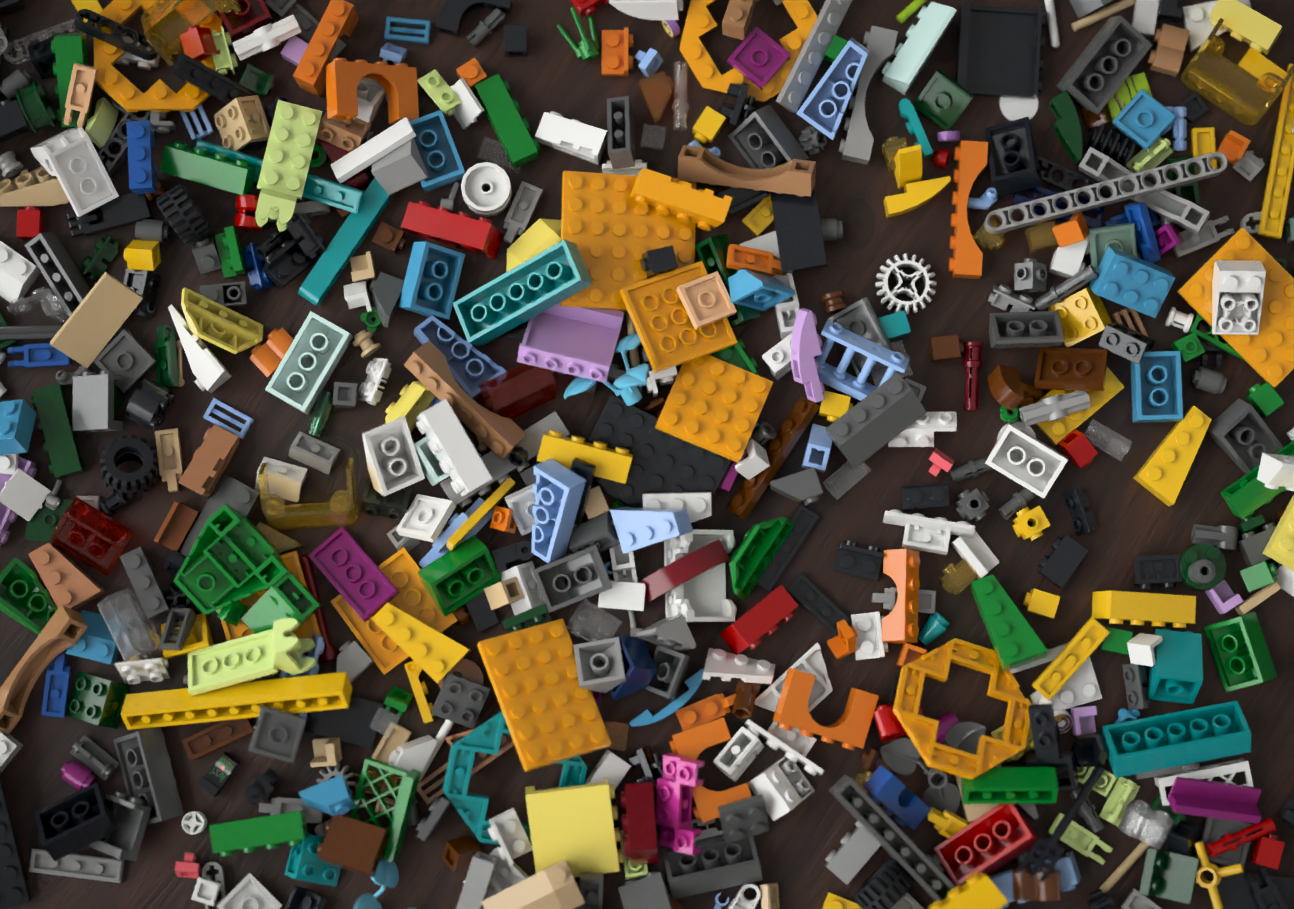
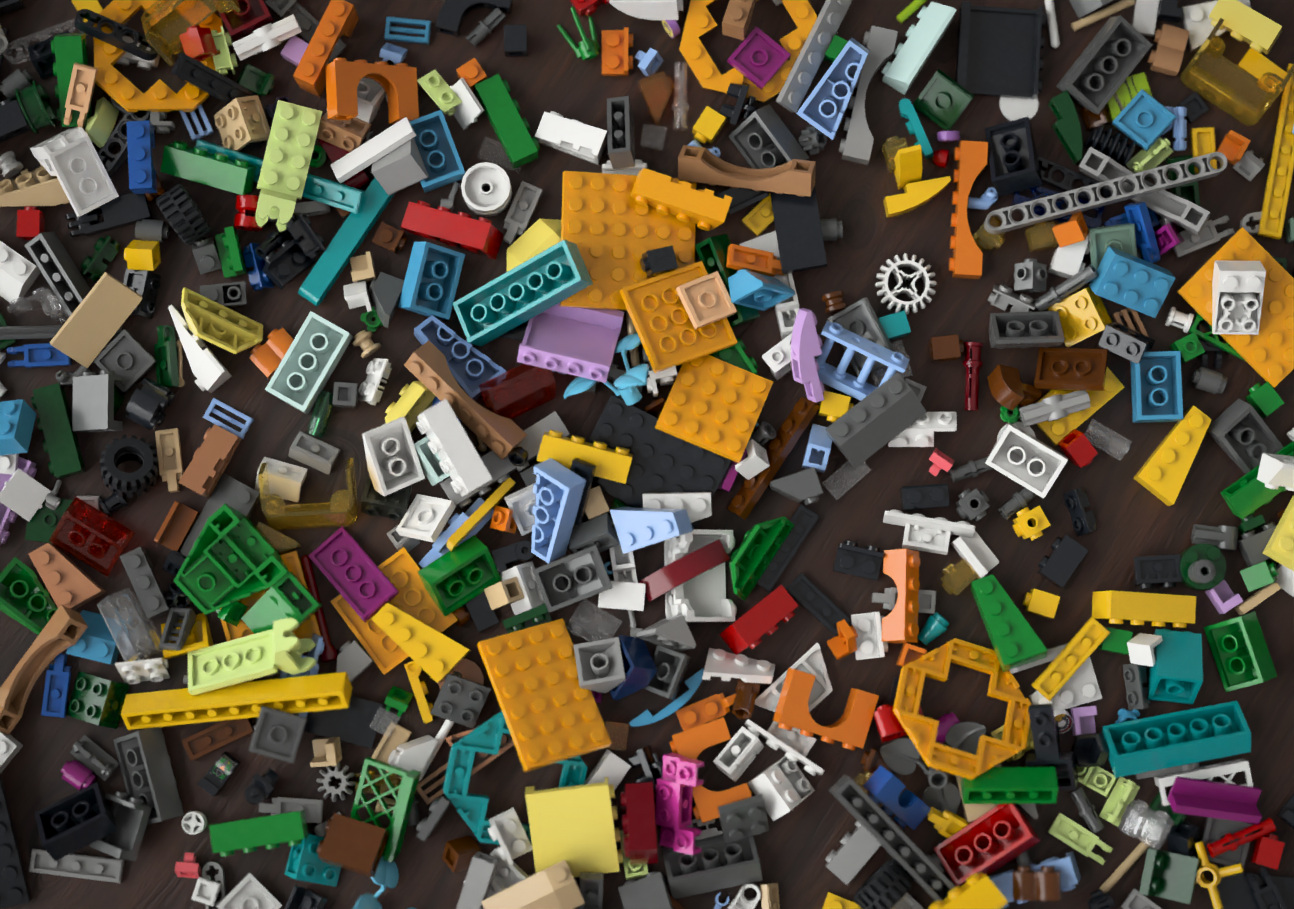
(329, 796): dark azure slope -> none
(1051, 843): black piece -> none

